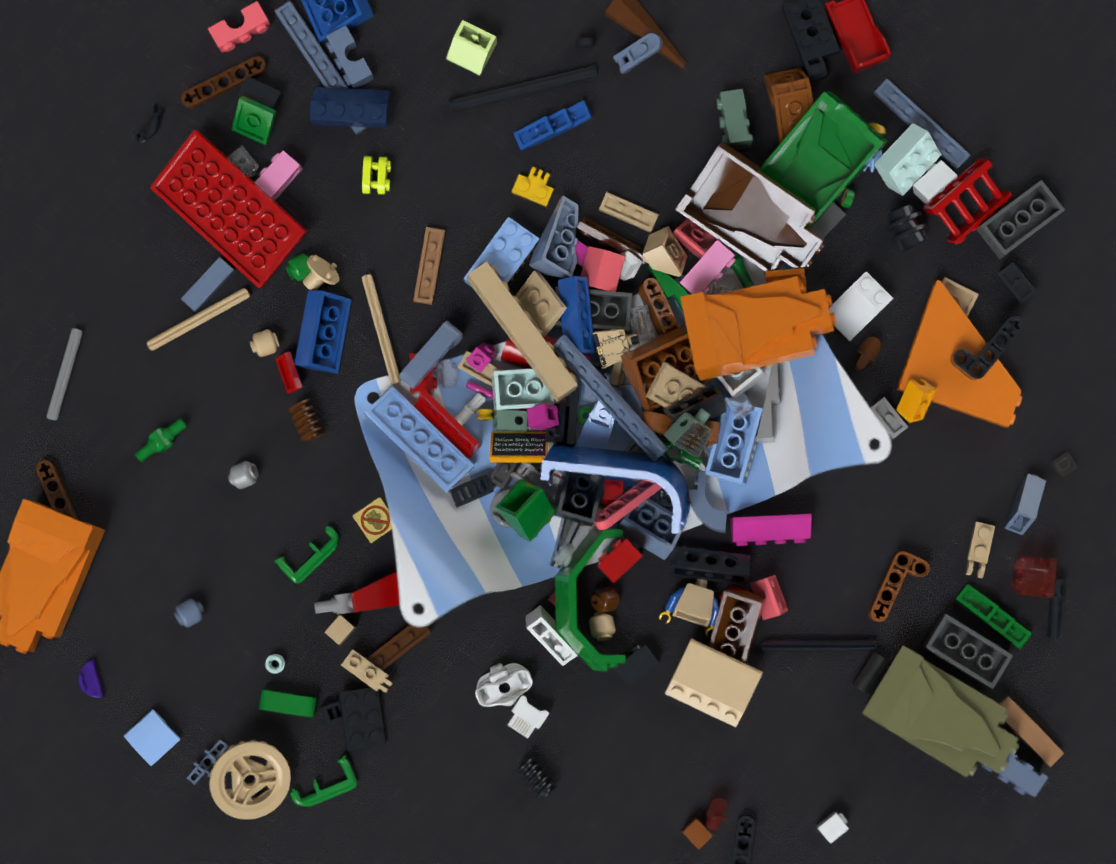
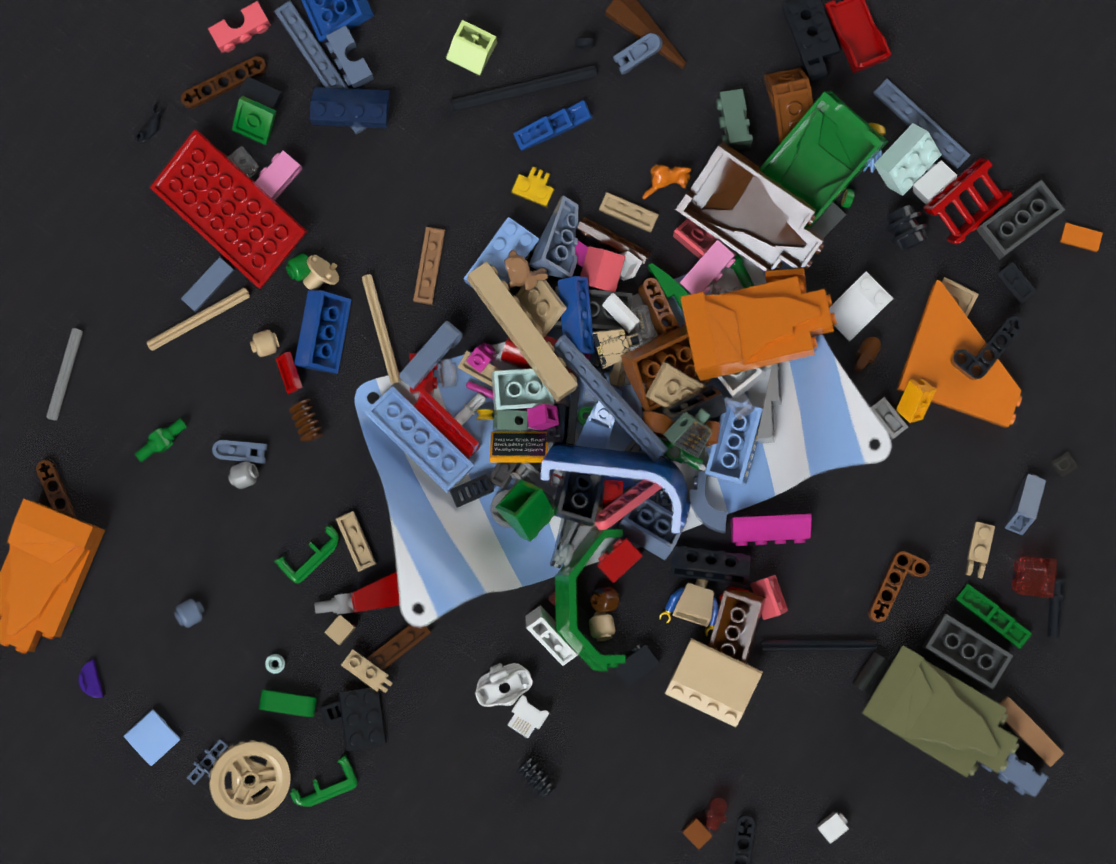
(239, 451): none -> sand blue plate
(356, 541): none -> tan tile
(374, 520): clear yellow sticker -> none
(383, 167): neon yellow brick -> none
(520, 273): none -> medium nougat animal
(620, 312): none -> white tile
(664, 176): none -> orange animal
(665, 252): tan slope -> none
(1081, 237): none -> orange tile

